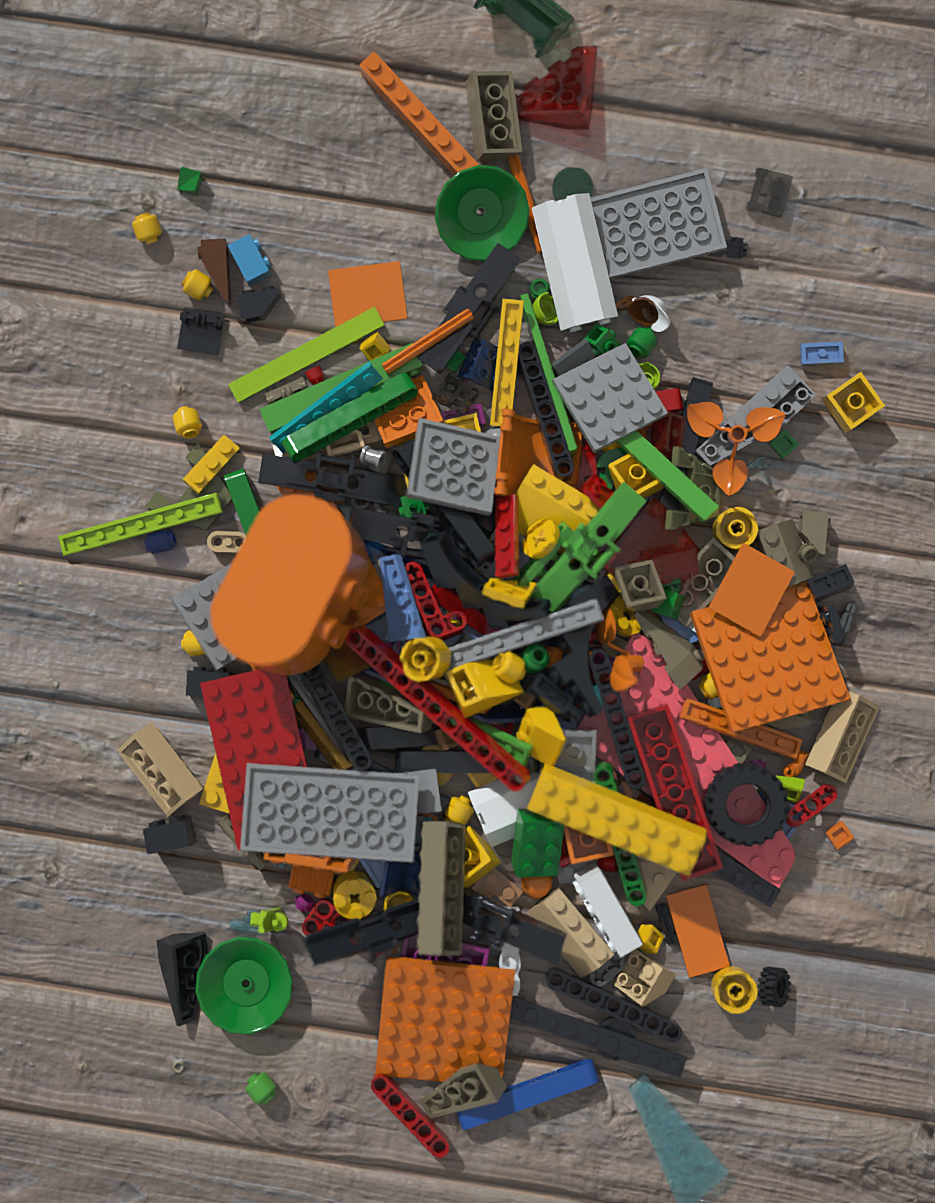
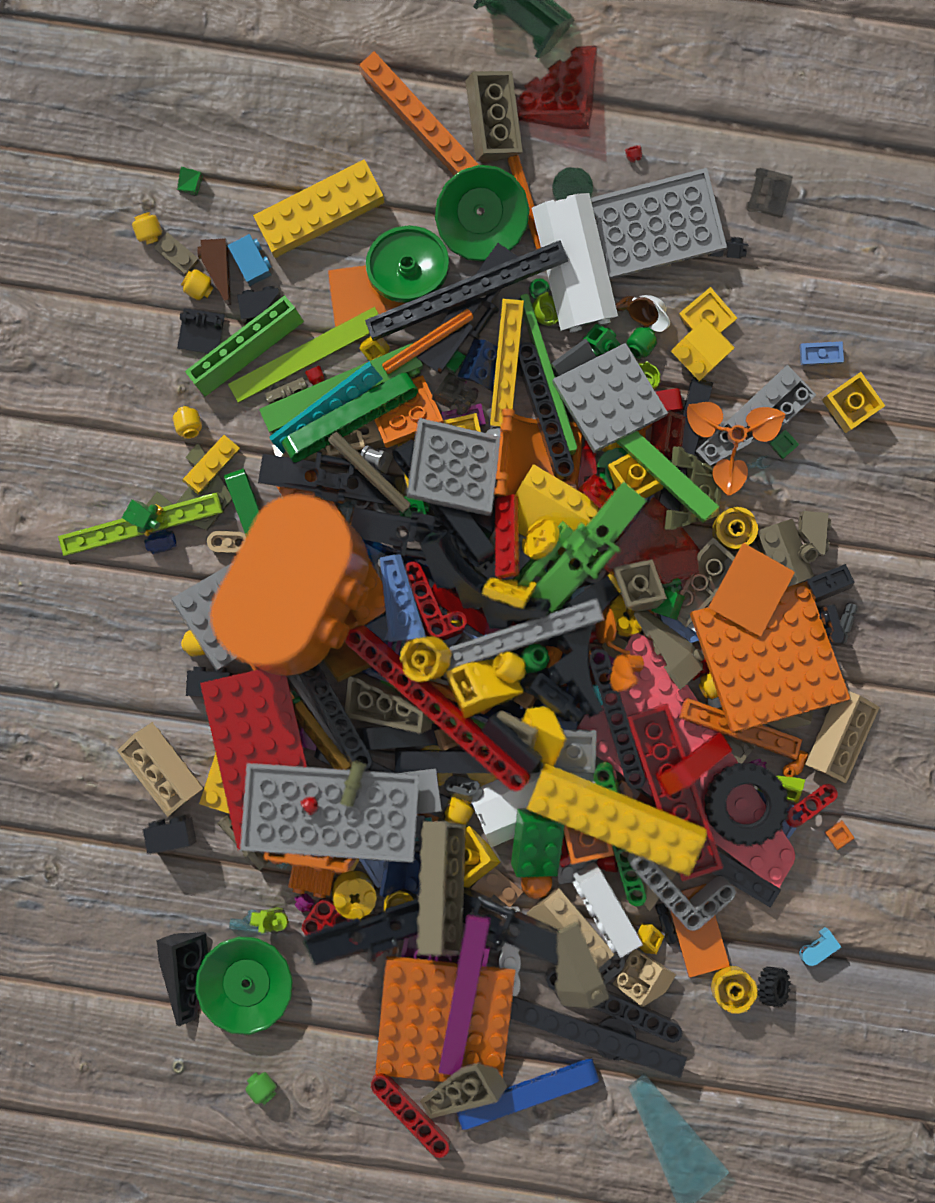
(142, 516): none -> green piece
(176, 253): none -> dark tan plate
(244, 346): none -> bright green brick
(310, 805): none -> red hinge
(319, 208): none -> yellow brick
(352, 784): none -> olive pin
(369, 472): none -> dark tan axle
(407, 263): none -> green dish
(463, 994): none -> magenta tile
(464, 786): none -> dark grey beam
(466, 290): none -> black plate
(511, 744): none -> black tile
(522, 729): none -> dark tan tile
(578, 975): none -> dark tan wedge
(634, 153): none -> red hinge
(687, 908): none -> light grey beam
(694, 764): none -> red beam
(702, 349): none -> yellow slope
(708, 306): none -> yellow plate
(820, 948): none -> medium azure leg

